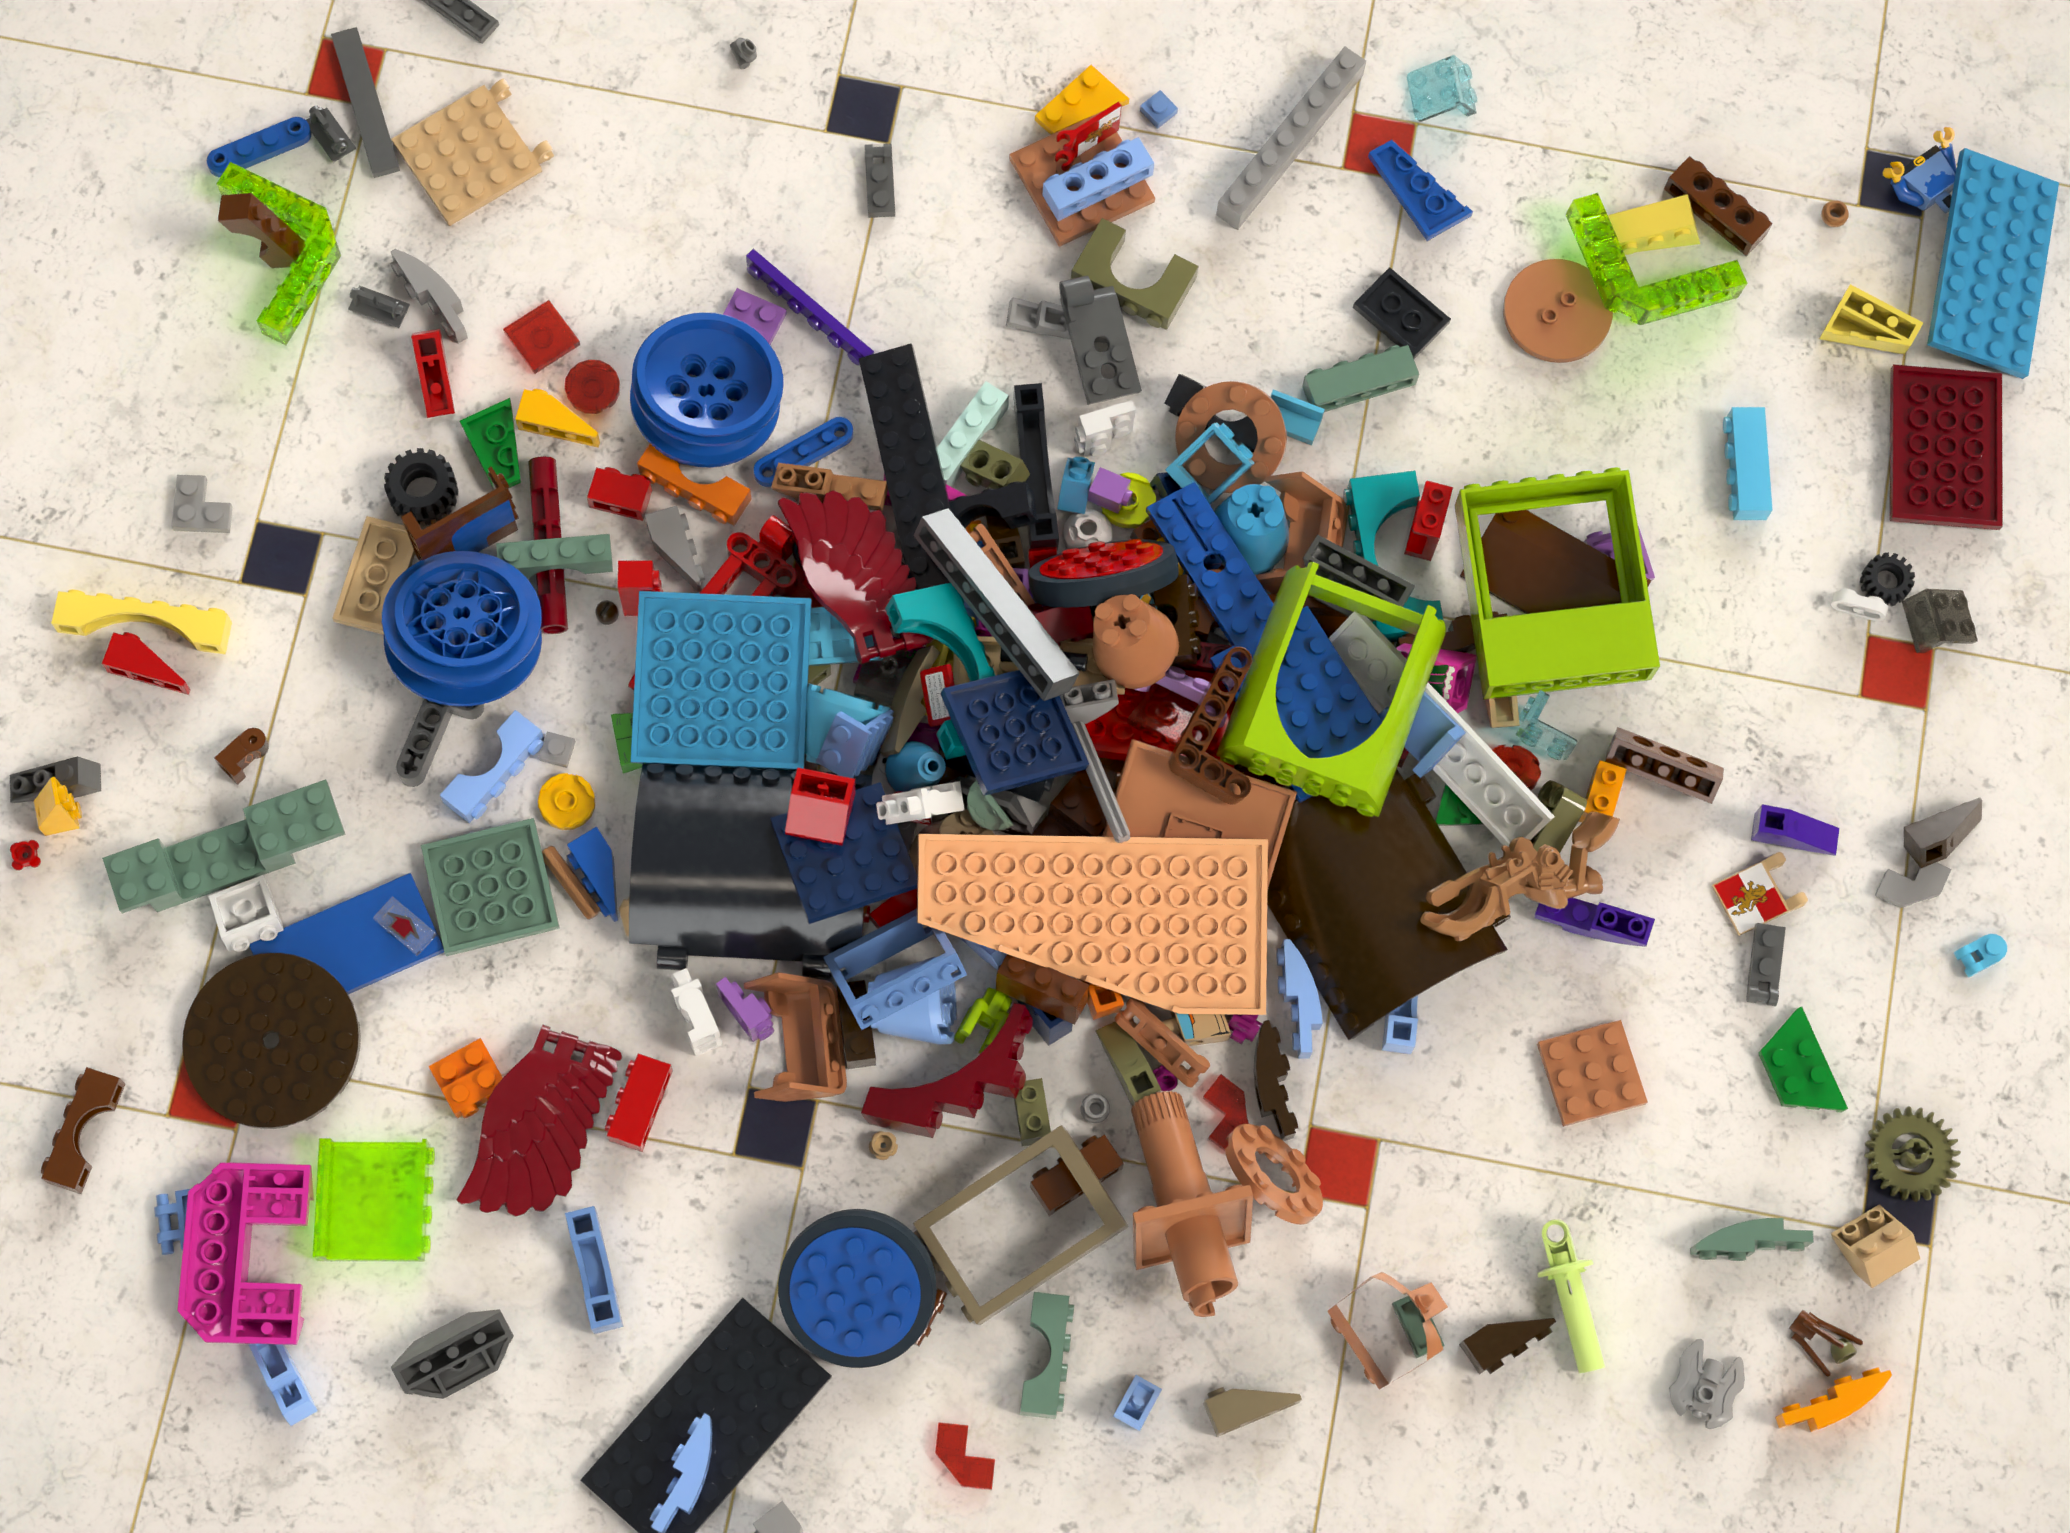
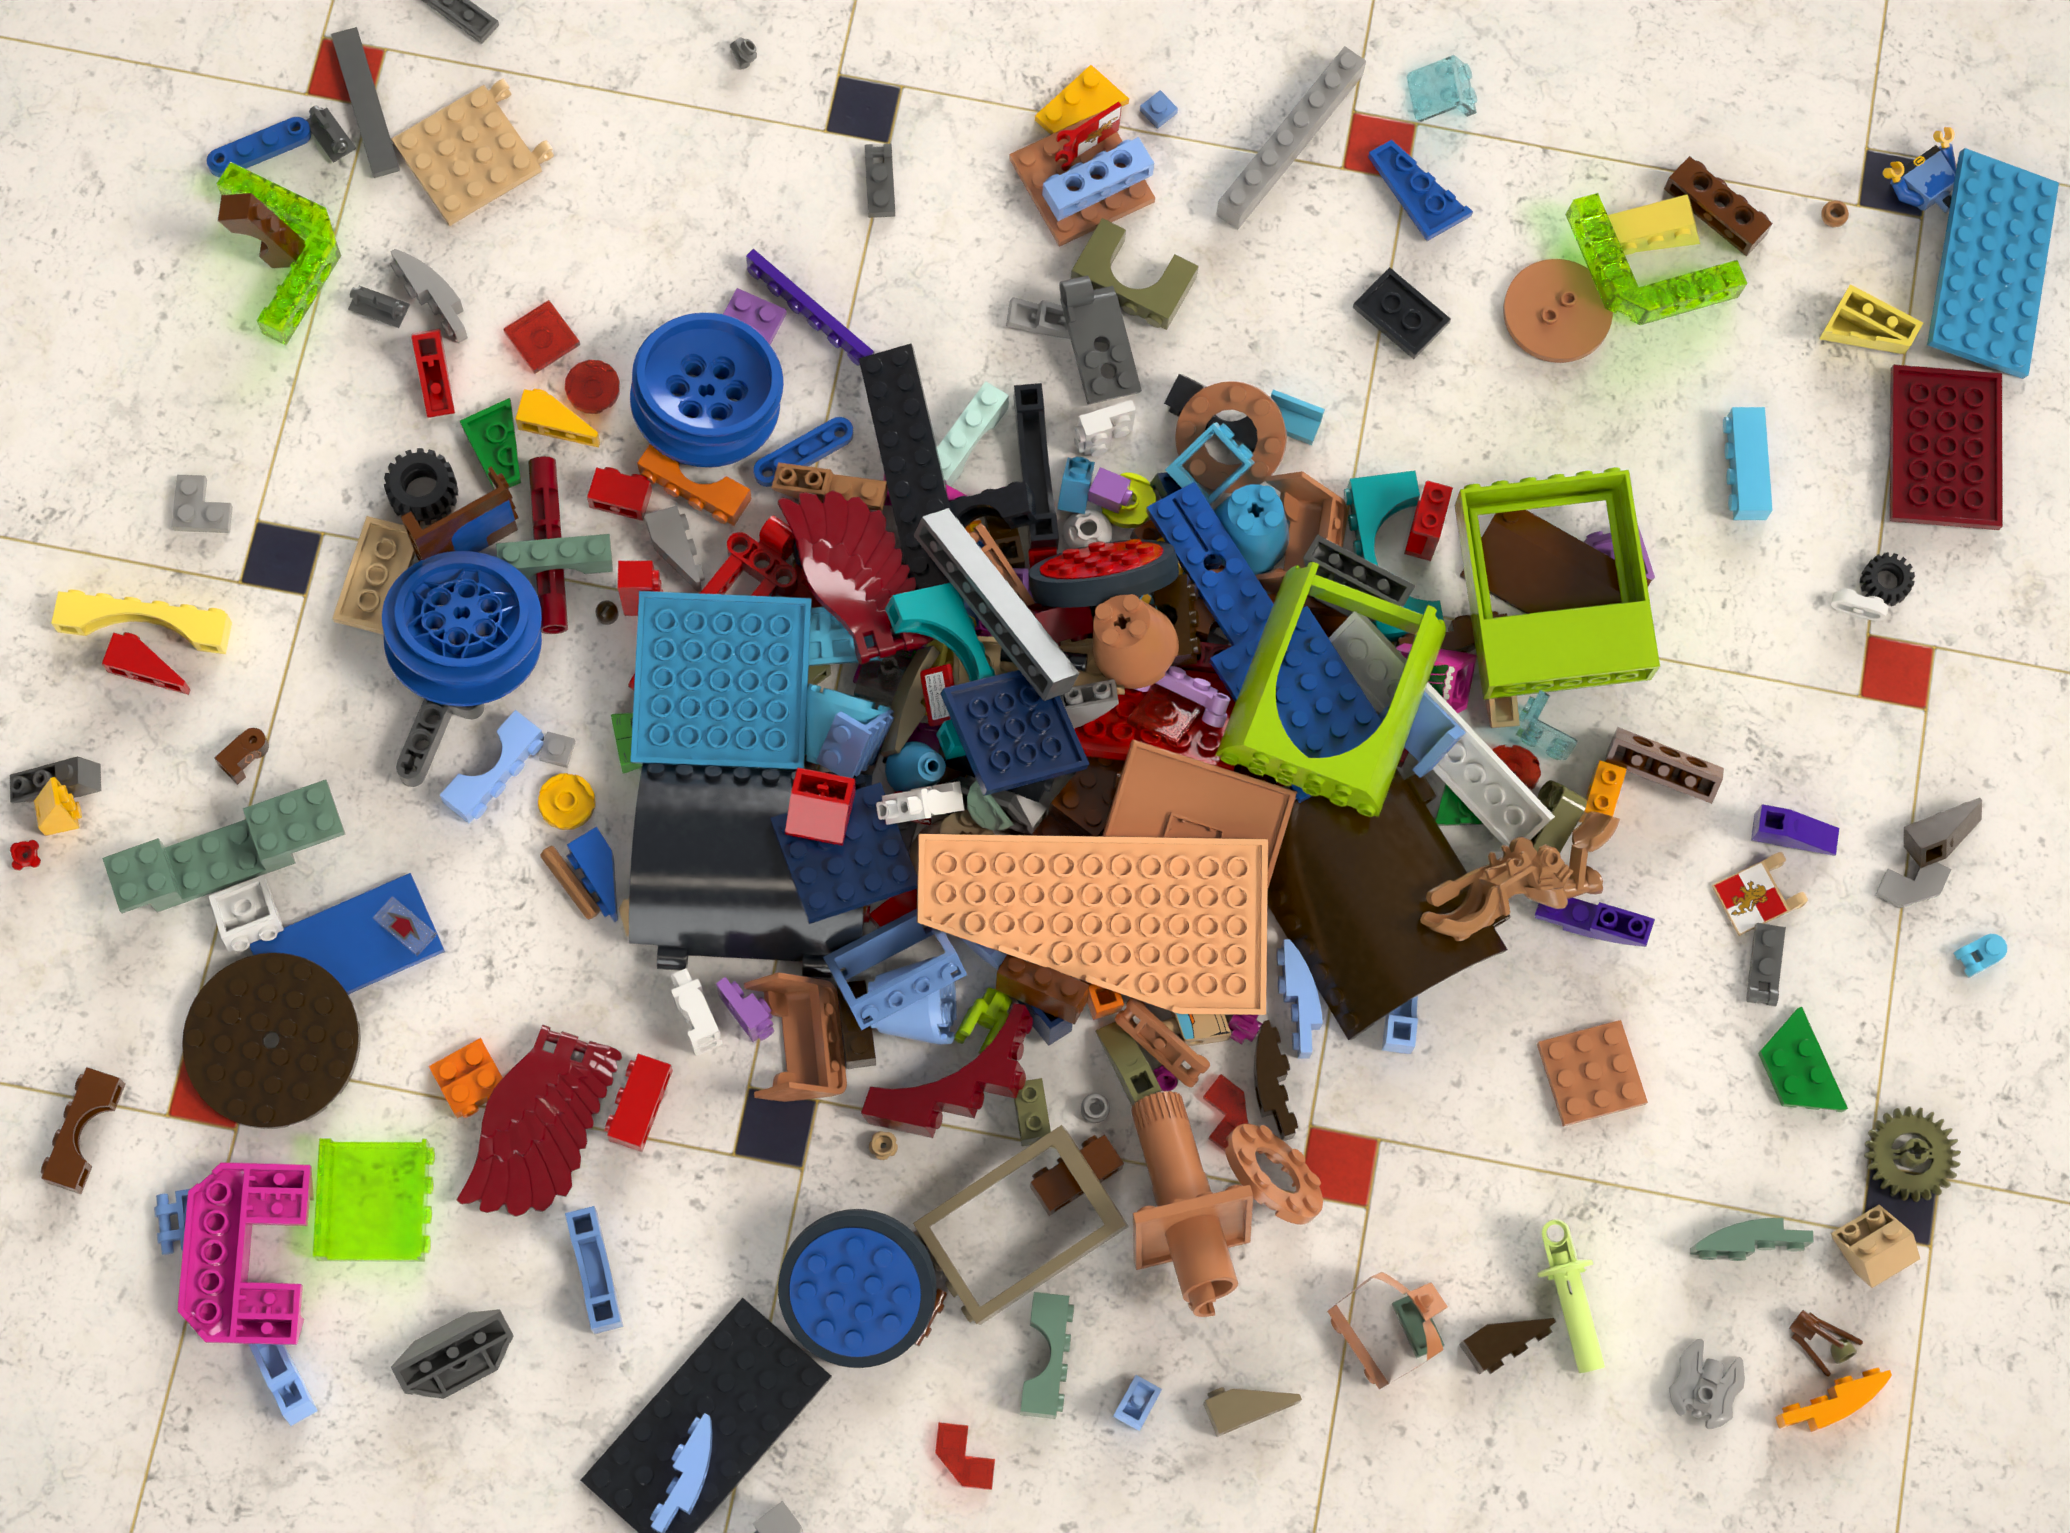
(490, 887): sand green plate -> none
(996, 466): olive brick -> none
(1102, 786): light grey axle -> none
(1208, 726): reddish brown beam -> none
(1361, 379): sand green brick -> none
(1939, 618): clear smoke bracket -> none

